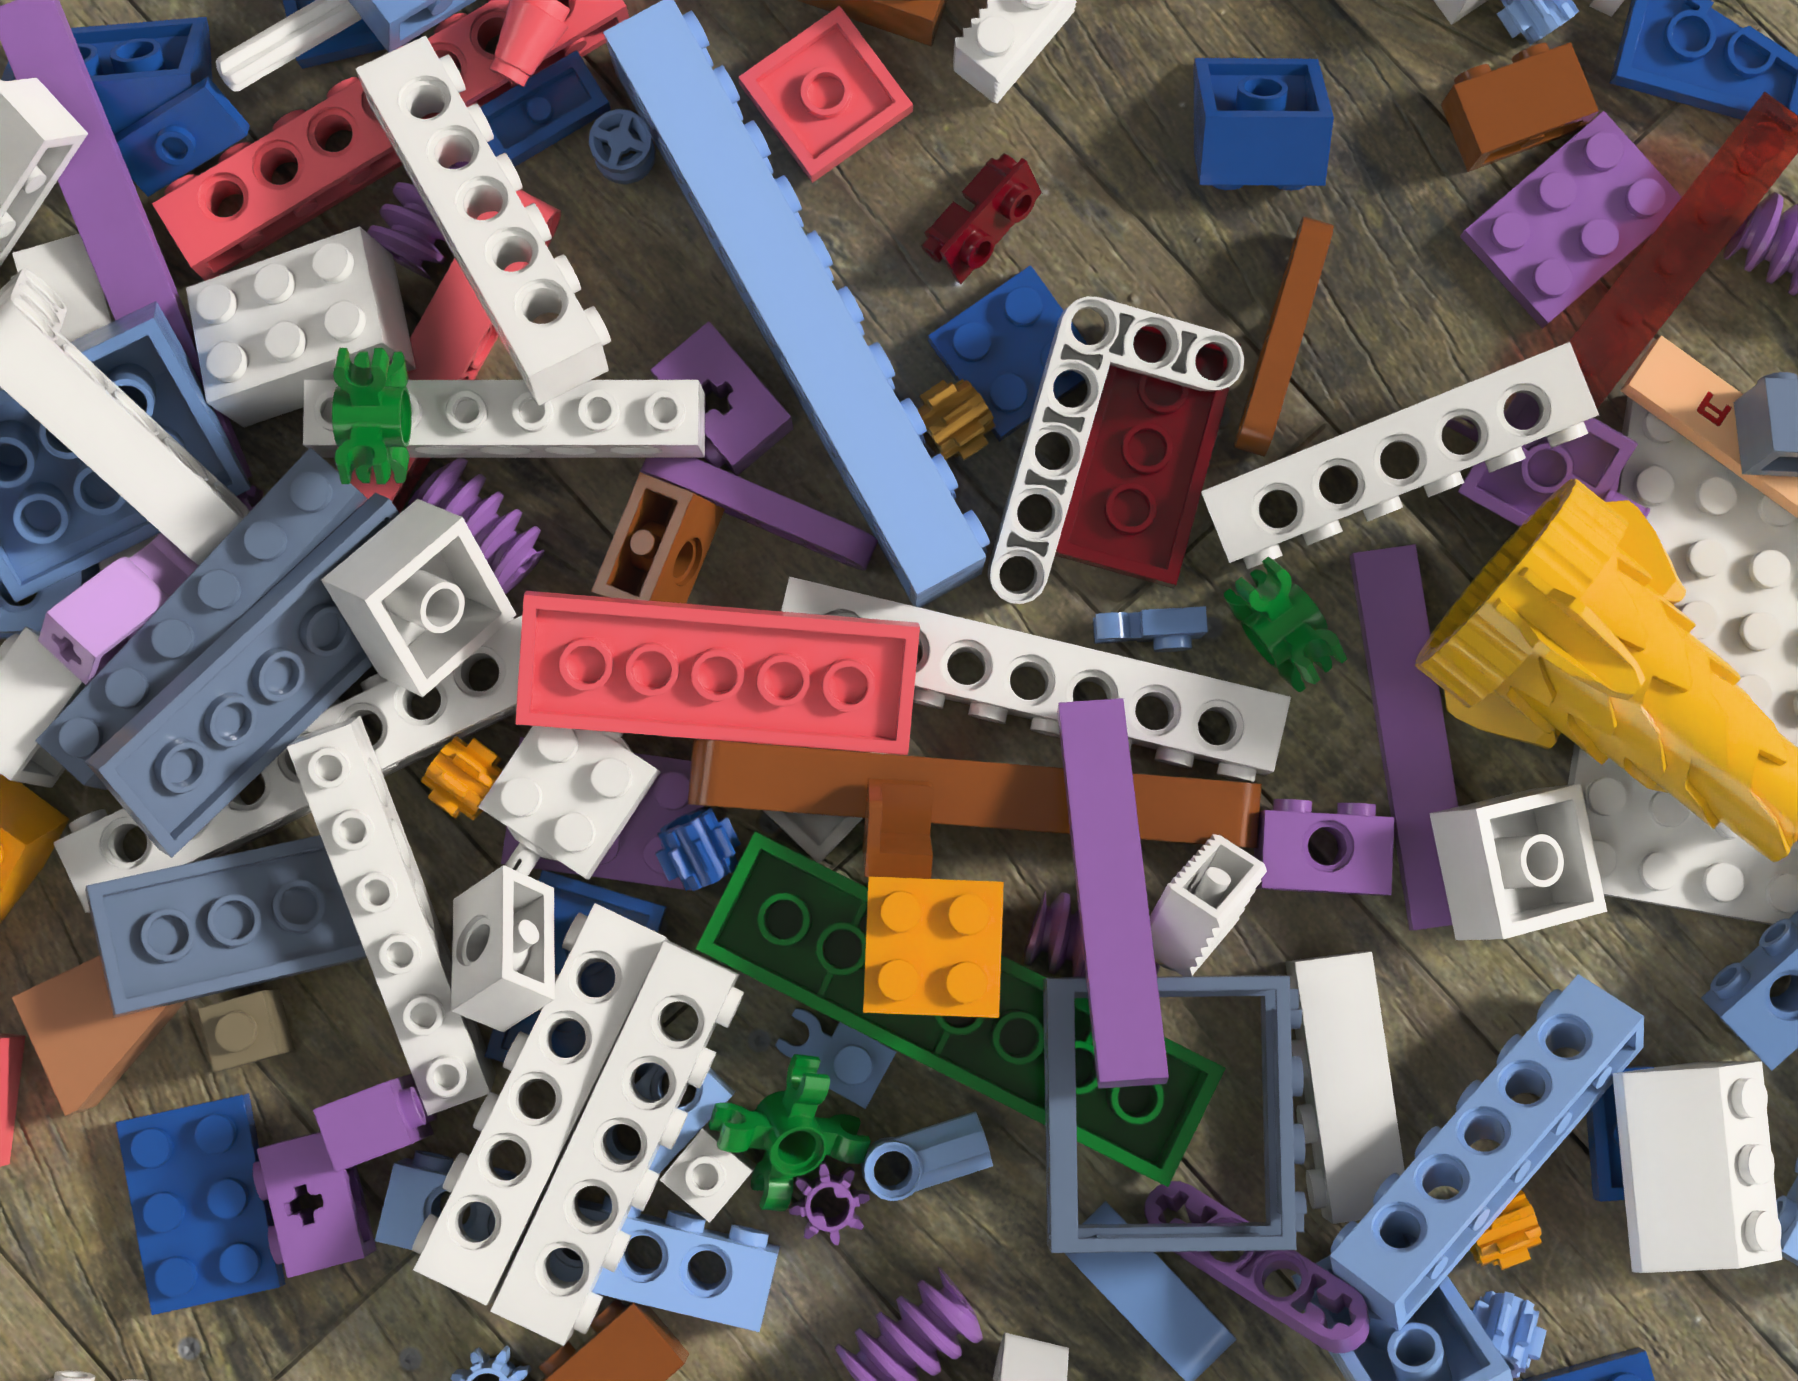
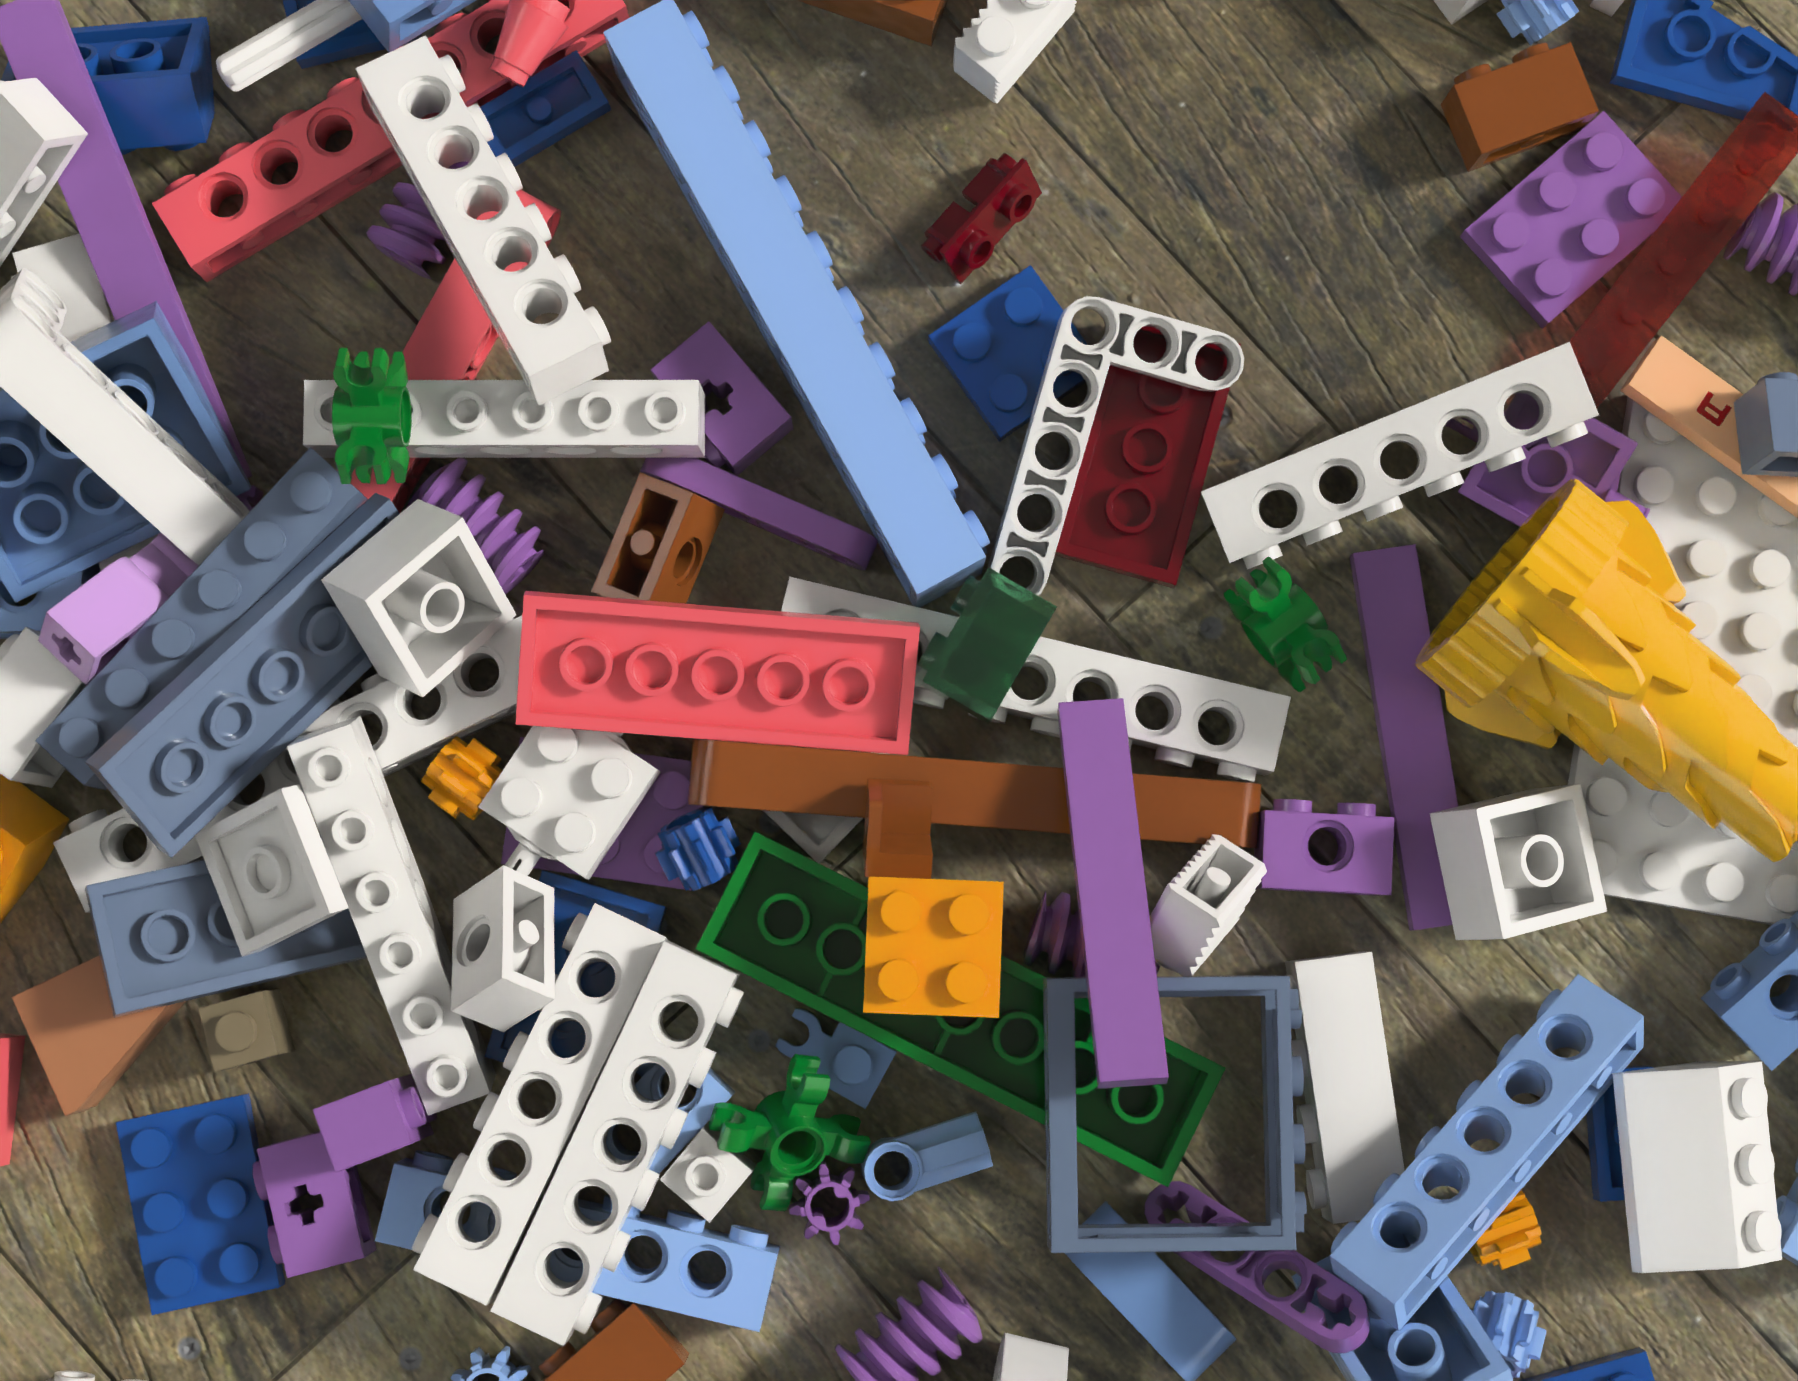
(180, 136): blue plate -> none
(271, 870): none -> white plate
(288, 317): white brick -> none
(622, 132): medium blue wheel -> none
(825, 94): coral plate -> none
(955, 419): pearl gold gear -> none
(986, 645): none -> clear green brick
(1167, 628): medium blue plate -> none
(1261, 122): blue slope -> none
(1283, 336): dark orange beam -> none

